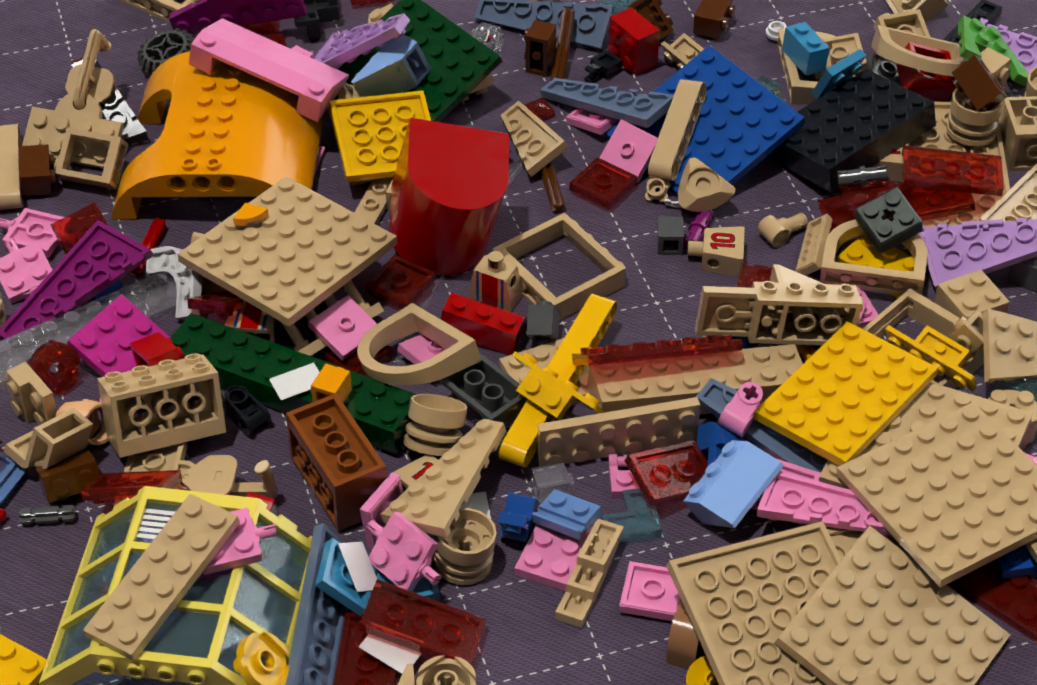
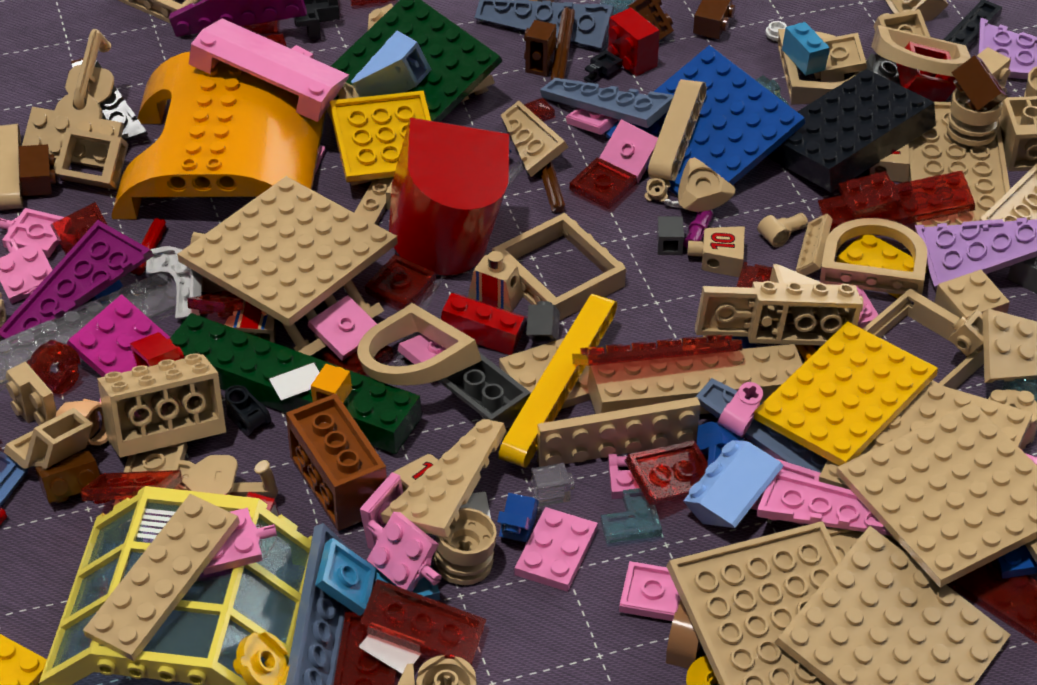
(47, 515): dark grey axle -> none
(161, 48): dark grey gear -> none
(250, 213): light orange tile -> none
(358, 565): white sticker -> none
(360, 40): lavender wing -> none
(434, 423): tan wheel -> none
(489, 36): clear head -> none
(548, 392): yellow bracket -> none
(567, 514): medium blue plate -> none
(589, 573): tan slope -> none
(681, 50): tan bracket -> none
(839, 73): dark azure plate -> none
(863, 176): dark grey pin -> none
(884, 233): pearl dark grey brick -> none
(938, 351): yellow bracket -> none
(952, 170): clear red plate -> none
(978, 37): bright green wing -> none

